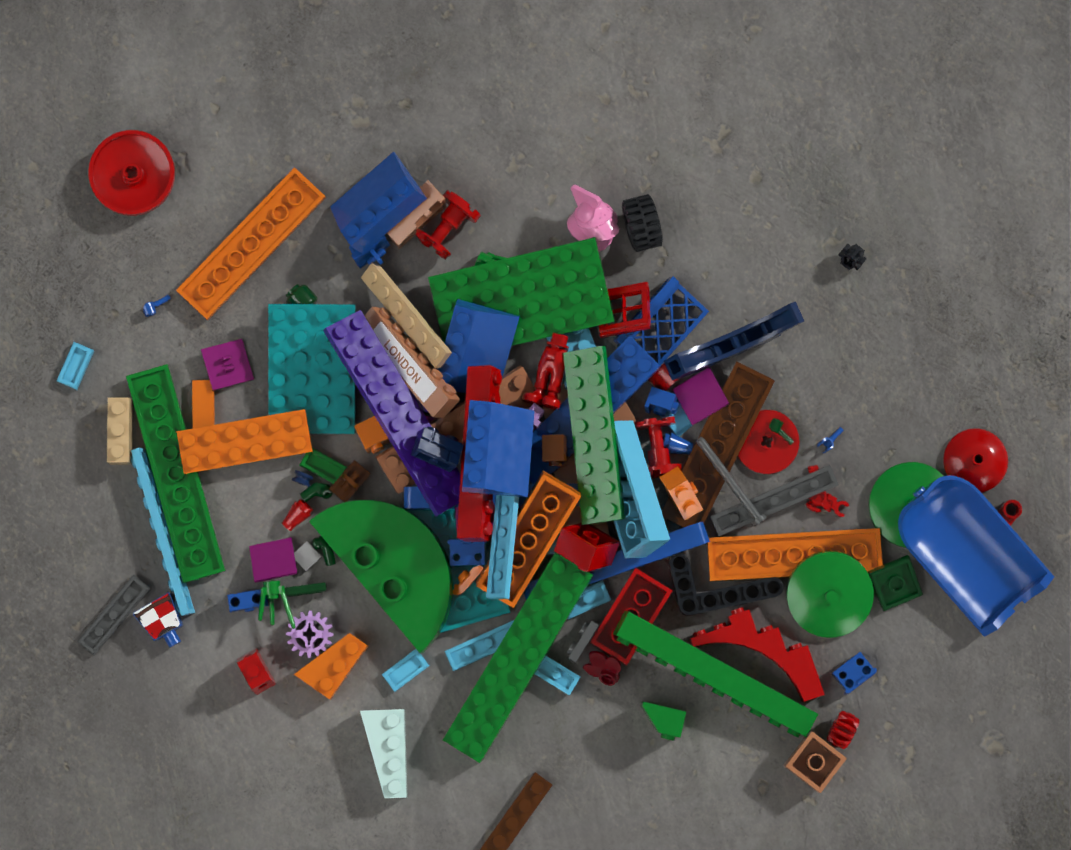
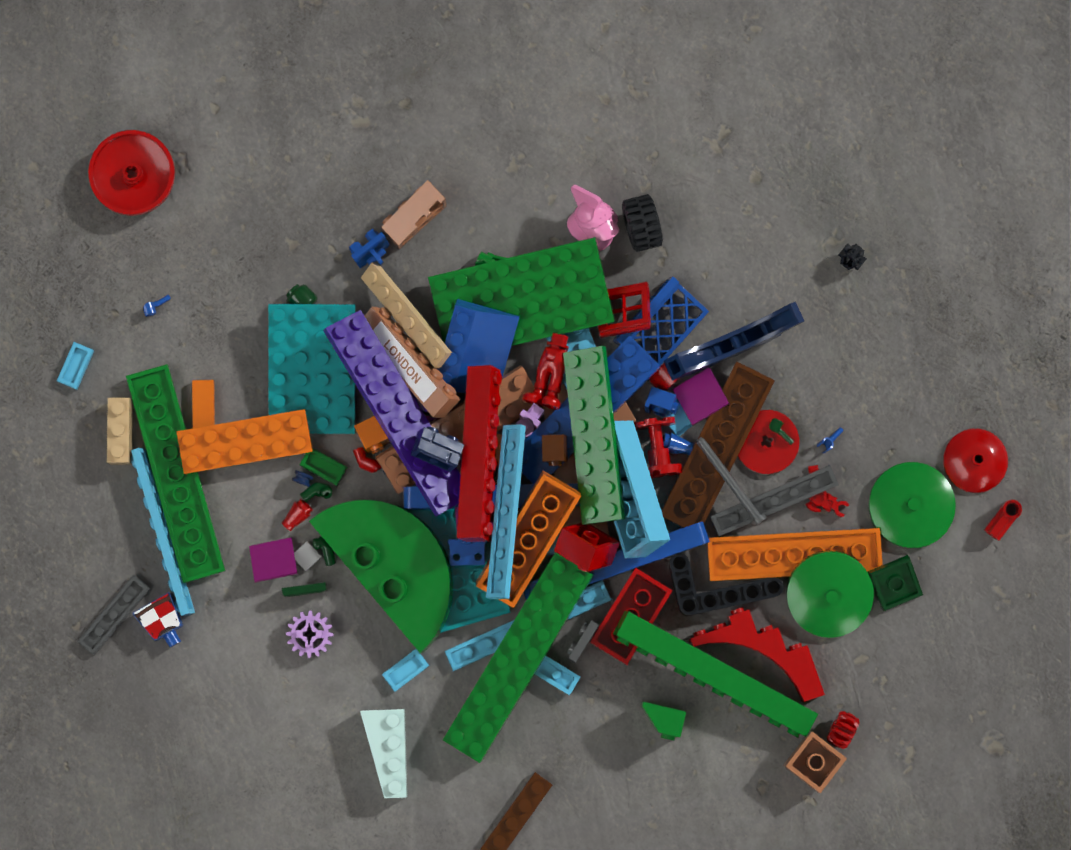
(227, 364): magenta piece -> none
(247, 601): blue piece -> none
(251, 243): orange plate -> none
(255, 672): red torso -> none
(271, 591): green plant -> none
(333, 666): orange wedge -> none
(349, 481): reddish brown hips -> none
(364, 462): none -> red arm
(377, 203): blue slope -> none
(452, 217): red piece -> none
(466, 579): orange piece -> none
(497, 449): blue slope -> none
(605, 668): dark red plate -> none
(681, 493): orange brick -> none
(854, 673): blue piece -> none
(971, 551): blue panel -> none

